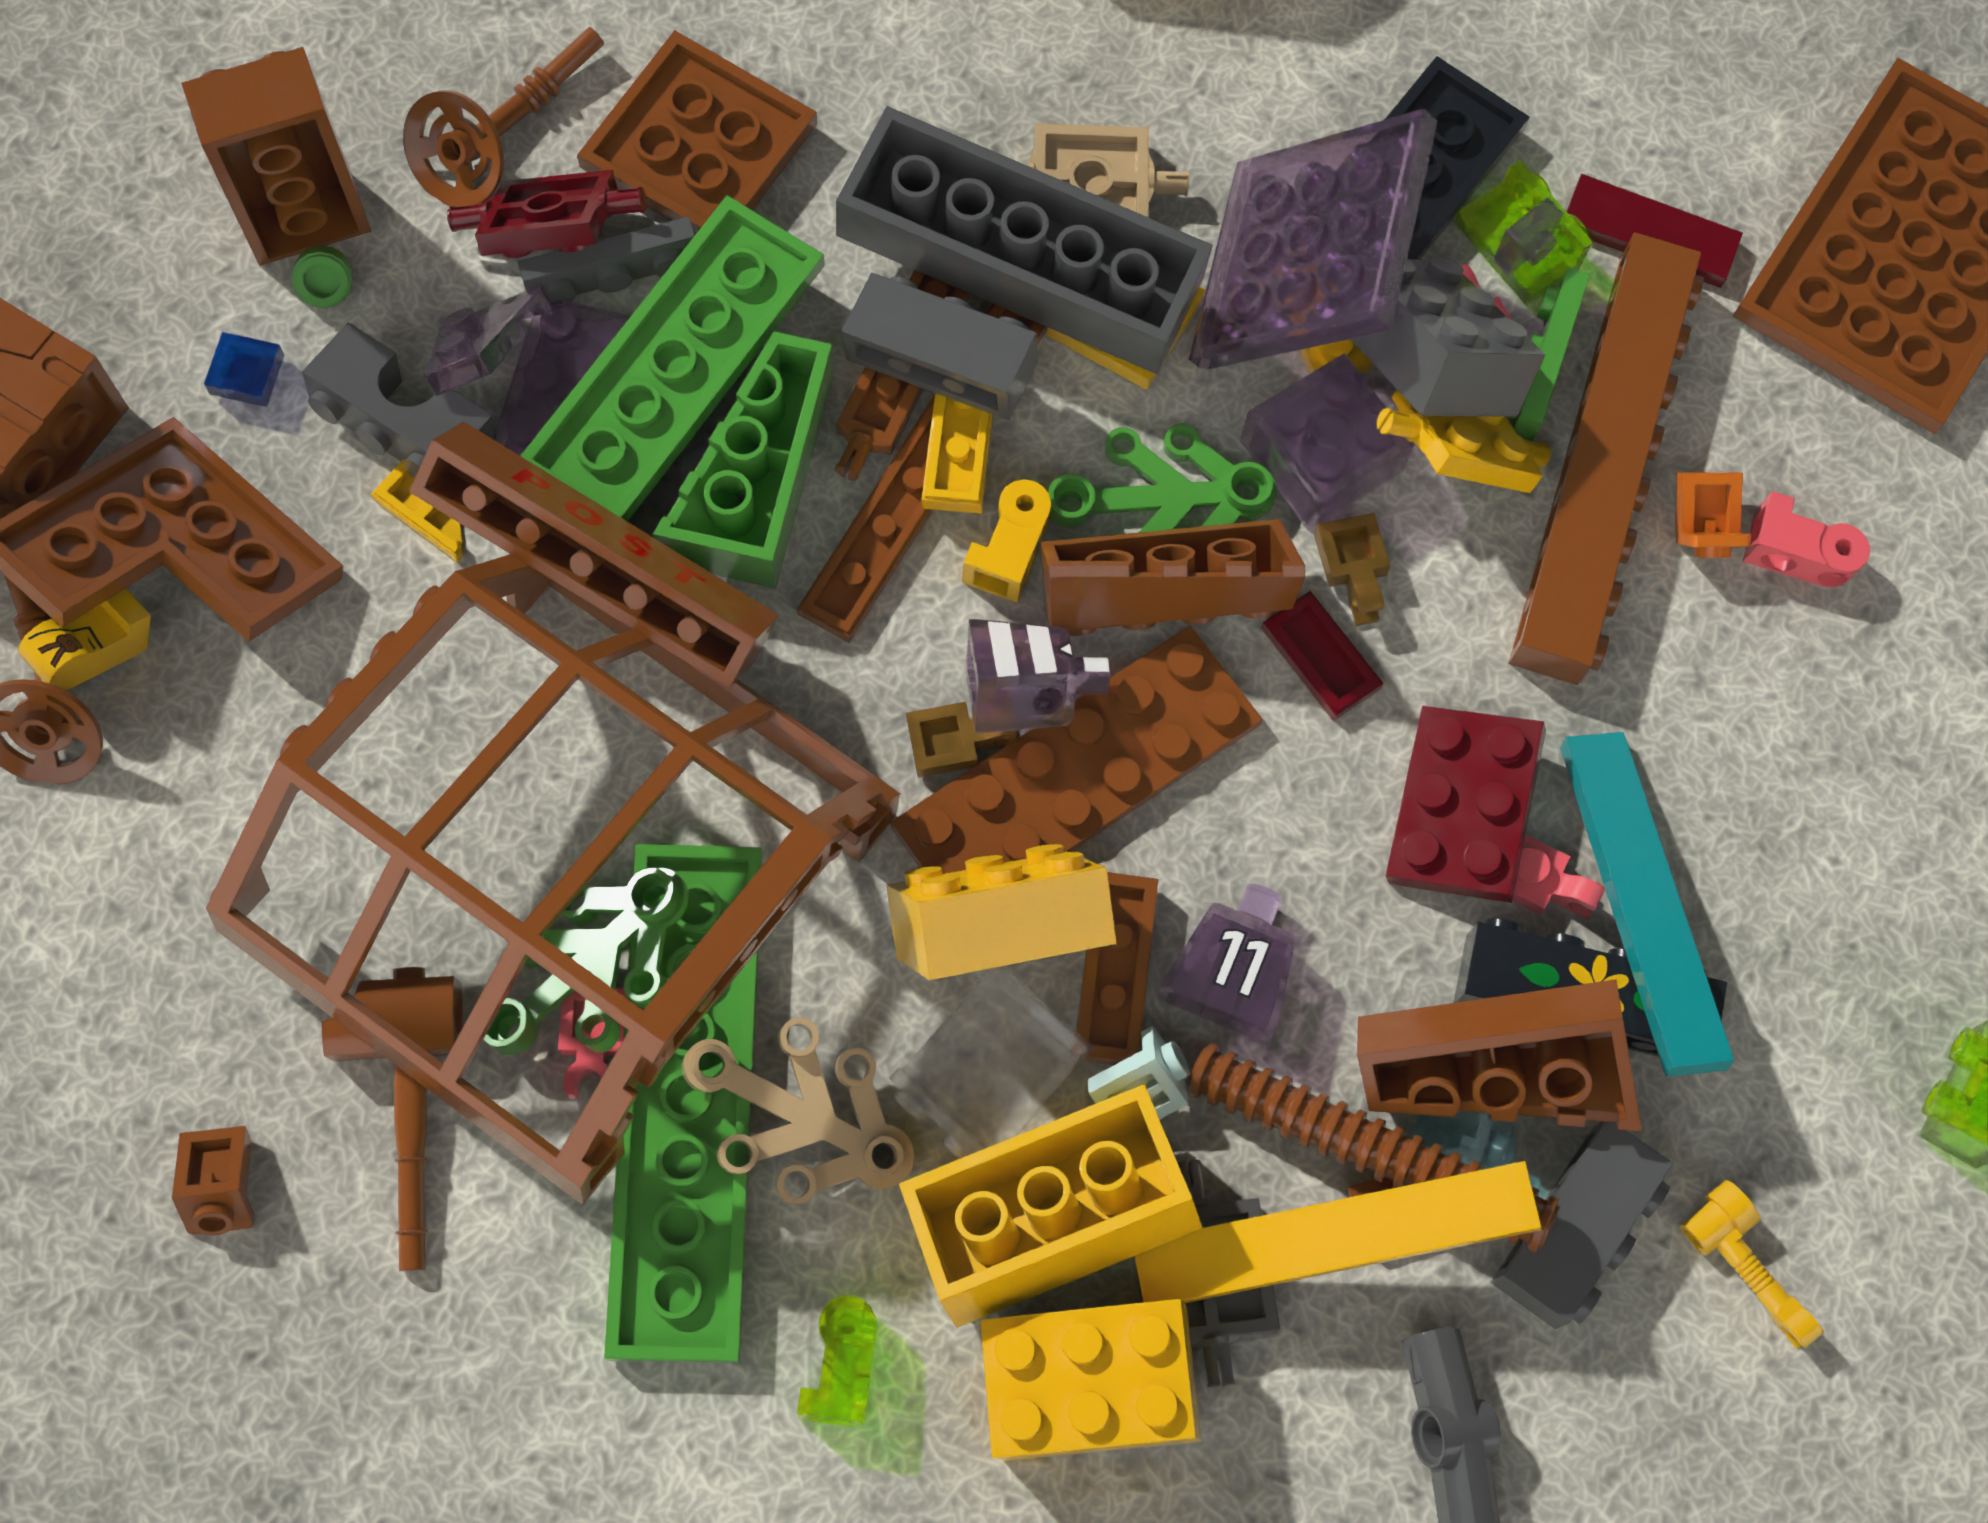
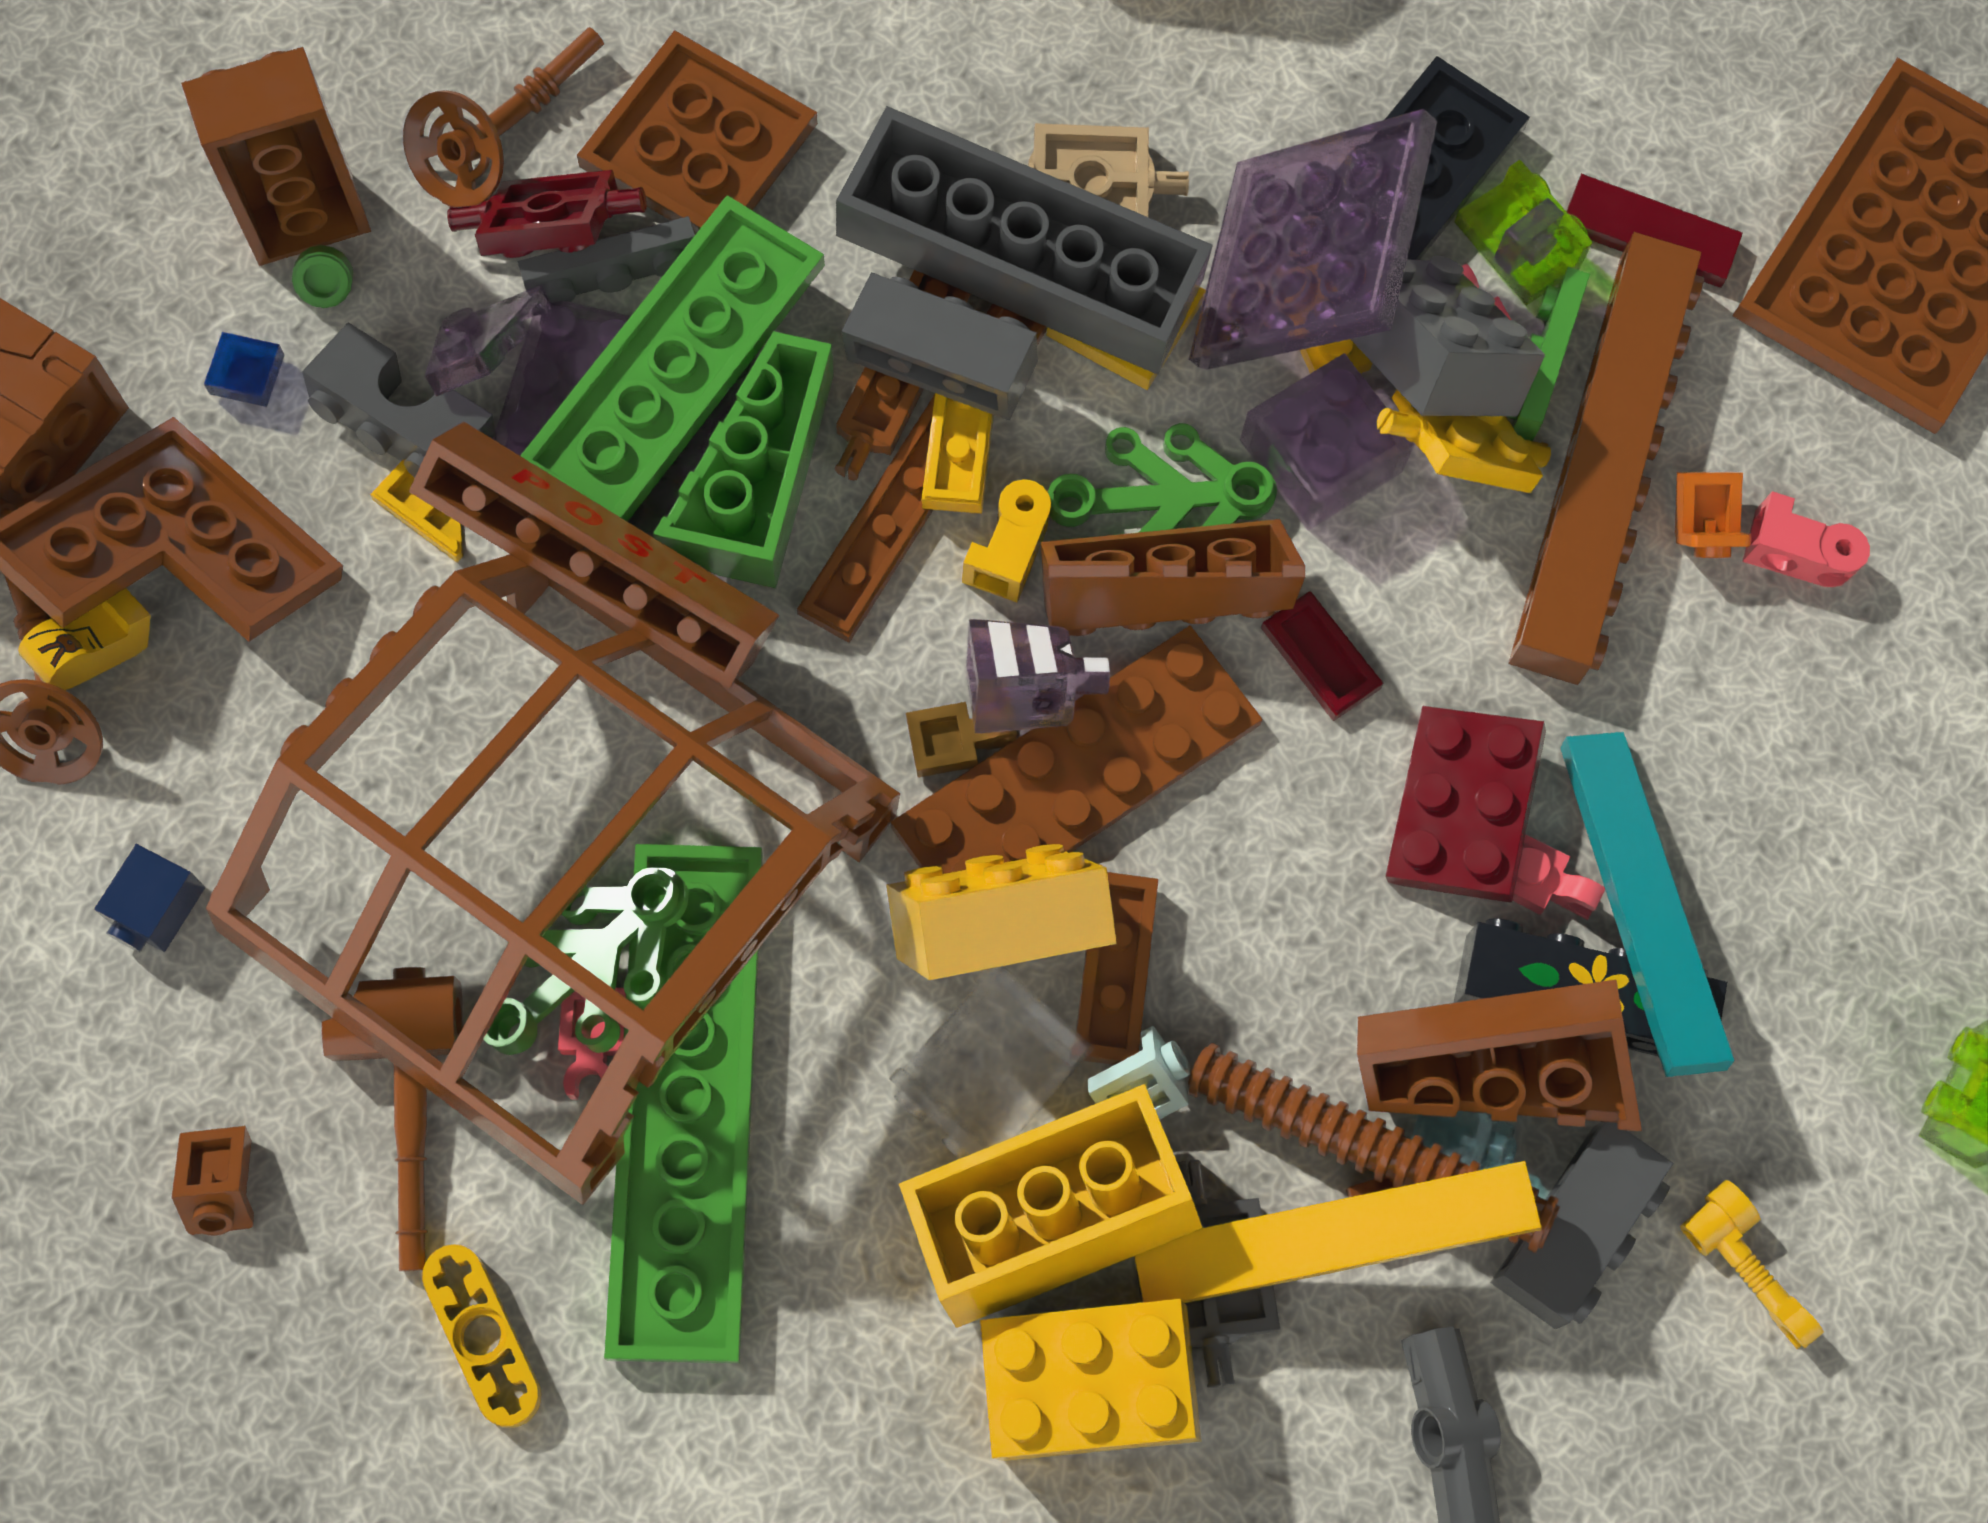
(148, 900): none -> dark blue brick
(445, 1299): none -> yellow beam
(810, 1116): tan plant -> none
(849, 1342): clear neon green leg -> none
(1235, 966): clear purple torso -> none
(1355, 556): pearl gold plate -> none

